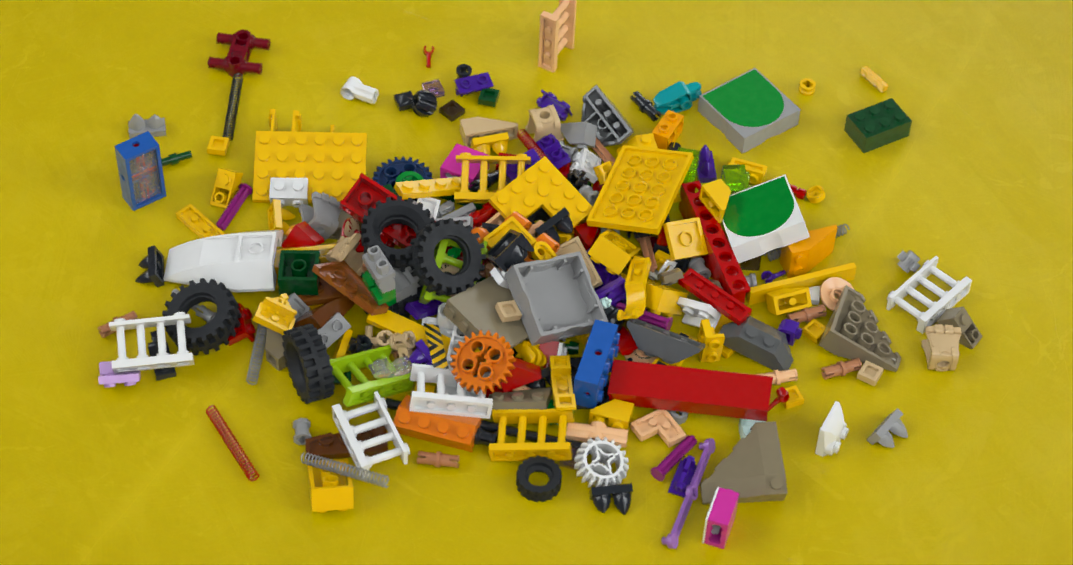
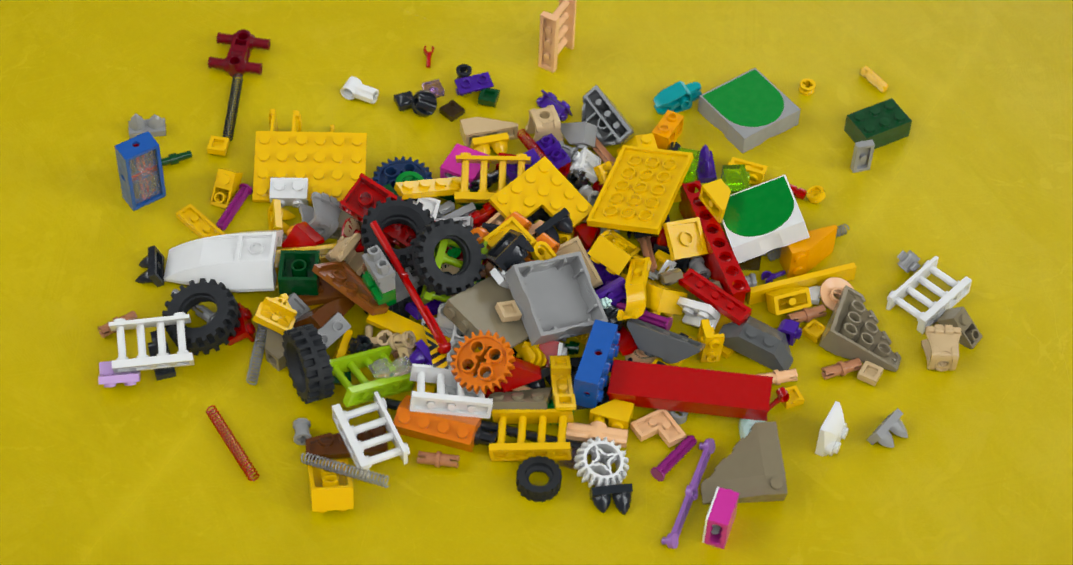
(444, 345): none -> red bar
(645, 106): black pin -> none
(683, 476): dark purple hinge -> none
(862, 156): none -> light grey plate

